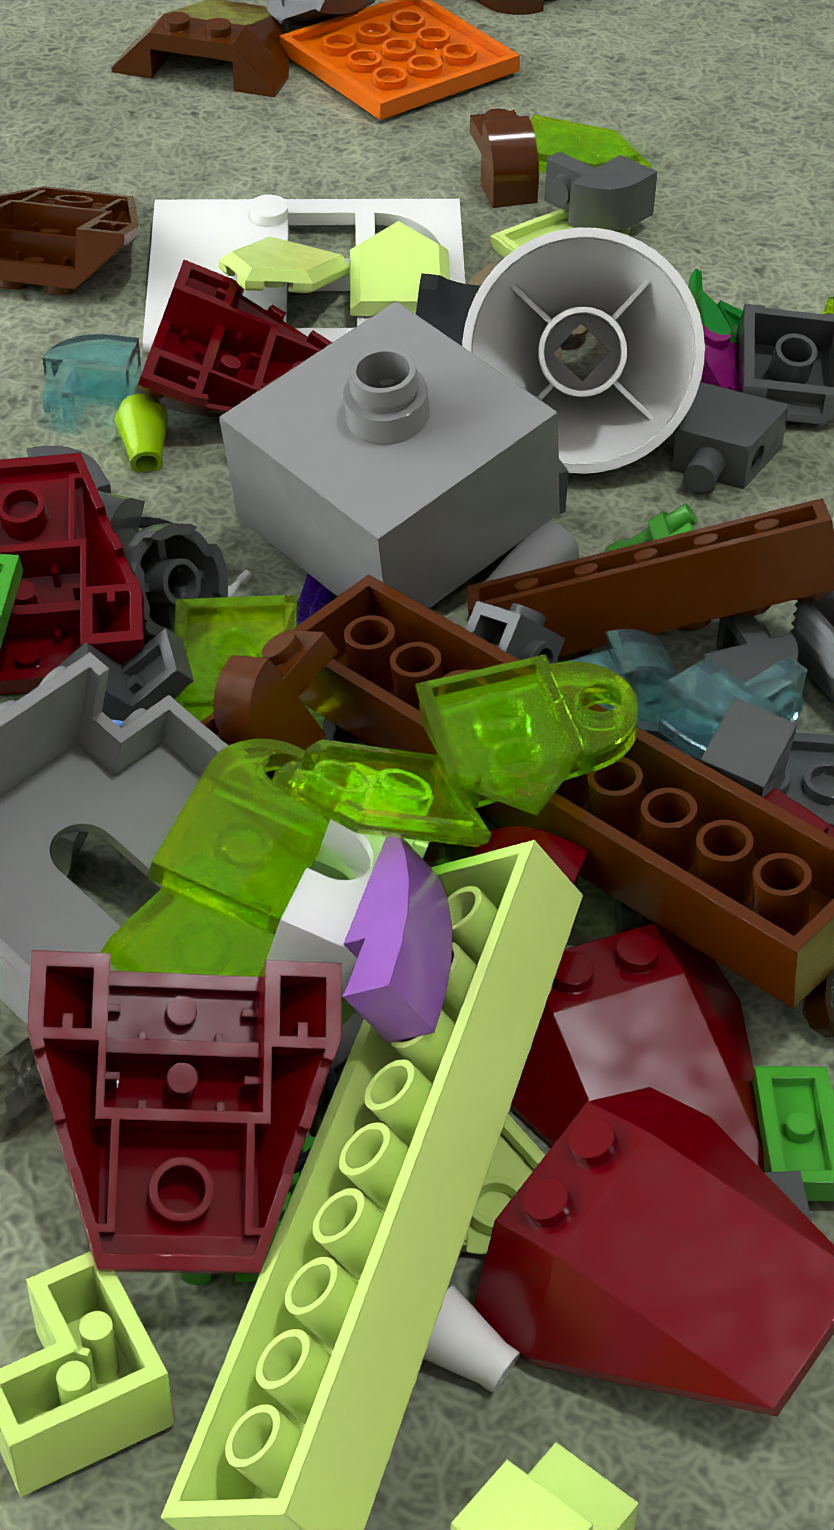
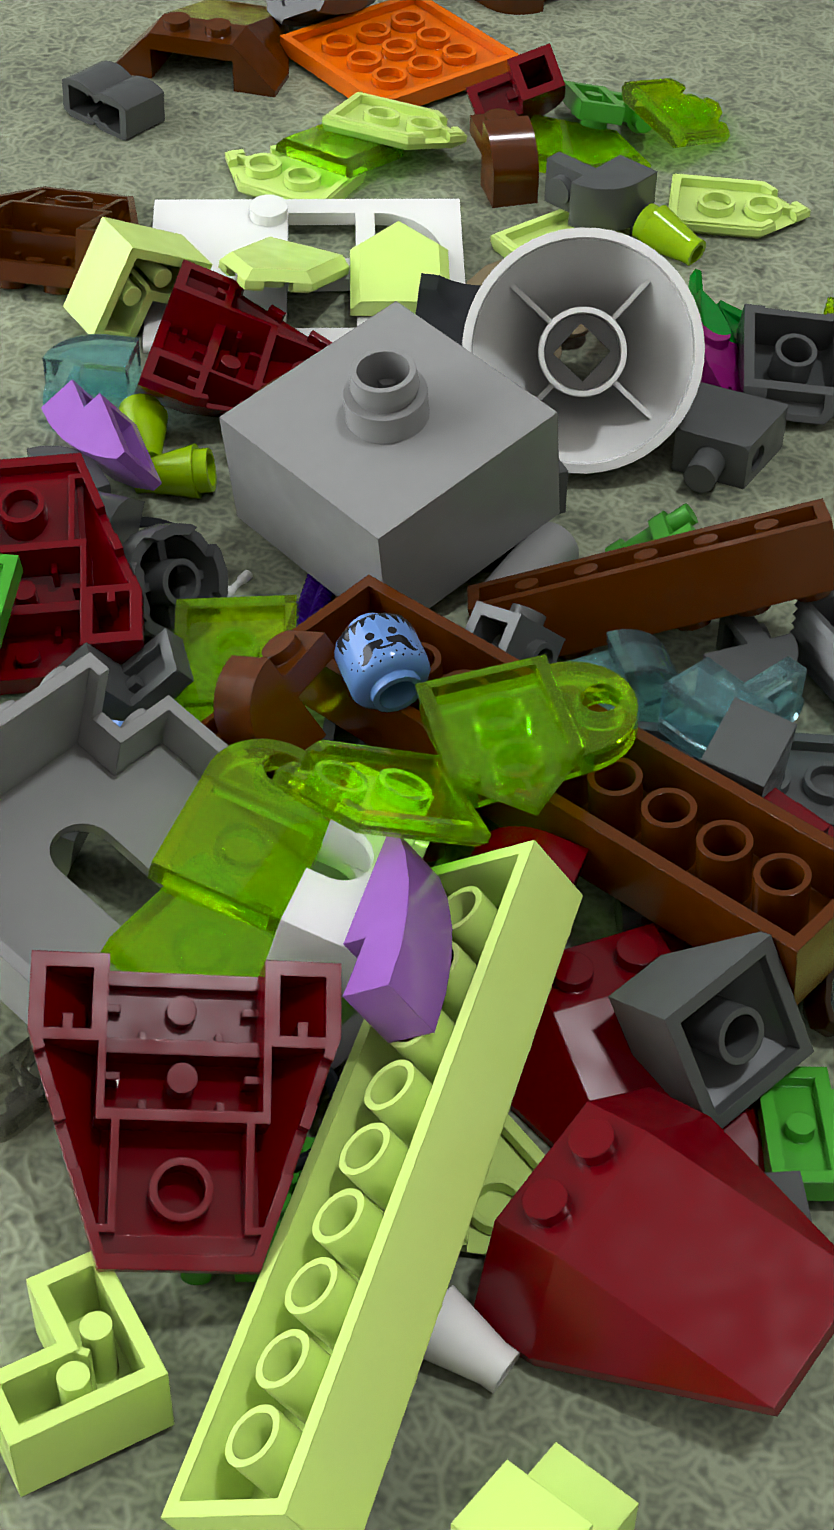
(102, 434): none -> medium lavender slope
(113, 99): none -> dark grey brick
(124, 274): none -> yellowish green brick
(185, 472): none -> lime cone
(286, 177): none -> yellowish green tile
(337, 152): none -> clear neon green tile
(381, 661): none -> medium blue head
(392, 123): none -> yellowish green tile
(528, 87): none -> dark red brick
(599, 107): none -> bright green plate
(668, 234): none -> lime cone
(675, 116): none -> clear neon green tile
(714, 1023): none -> dark grey slope
(732, 206): none -> yellowish green tile

